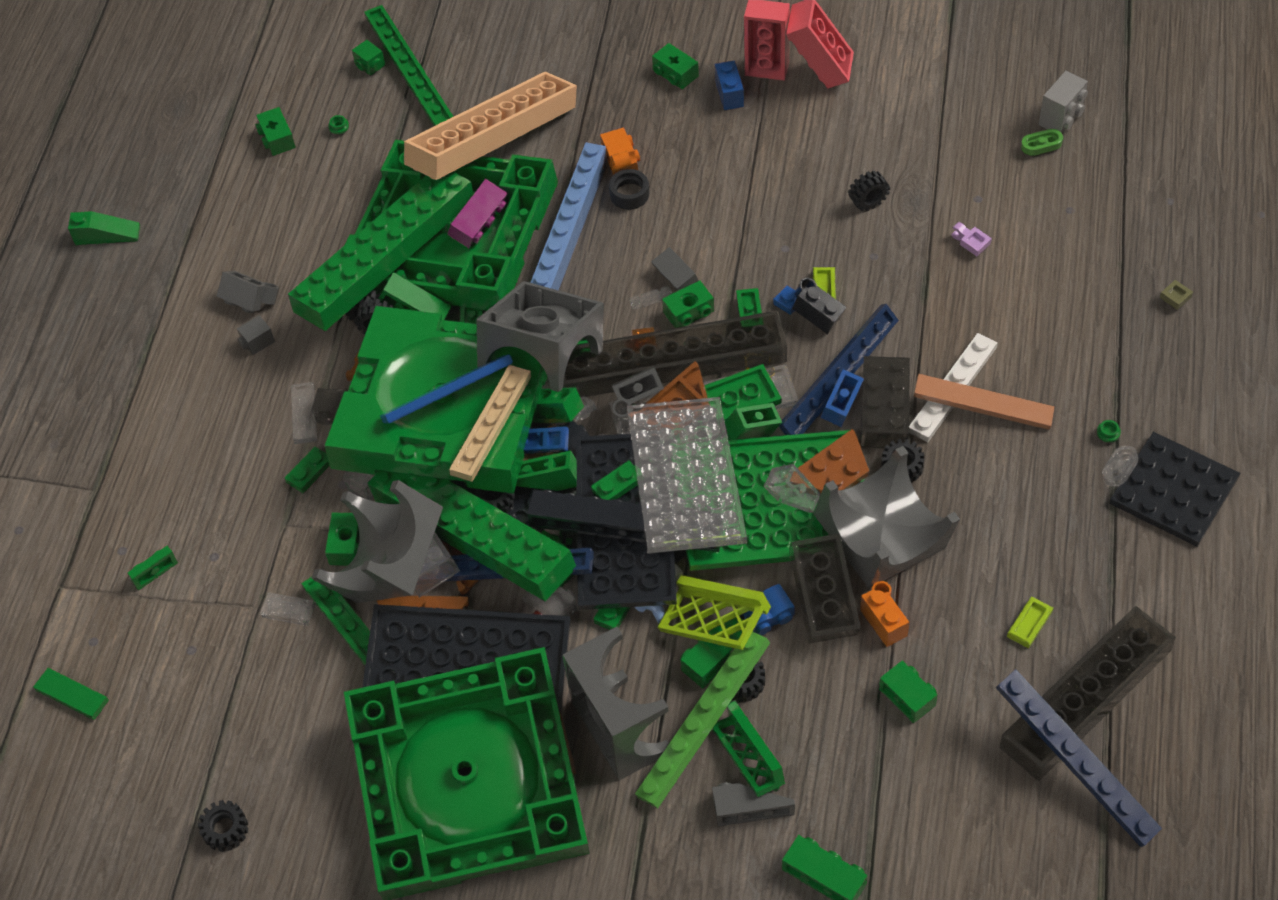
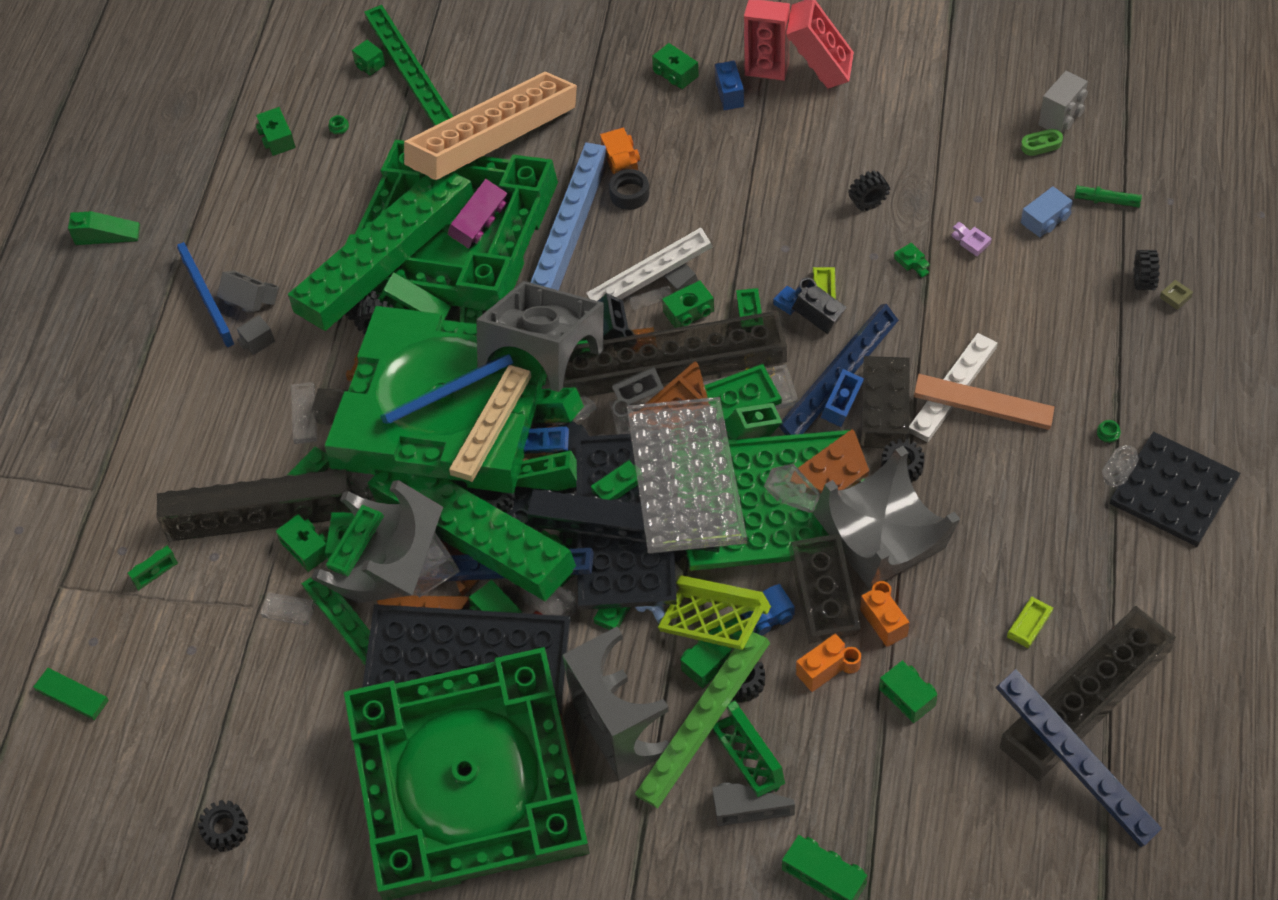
(205, 294): none -> blue tile
(251, 504): none -> clear smoke brick
(303, 542): none -> green brick
(354, 540): none -> green tile
(493, 599): none -> green slope
(614, 318): none -> black hinge
(654, 266): none -> white plate
(826, 662): none -> orange hinge
(912, 257): none -> green plate
(1046, 212): none -> medium blue brick
(1107, 196): none -> green pin
(1146, 270): none -> black tyre

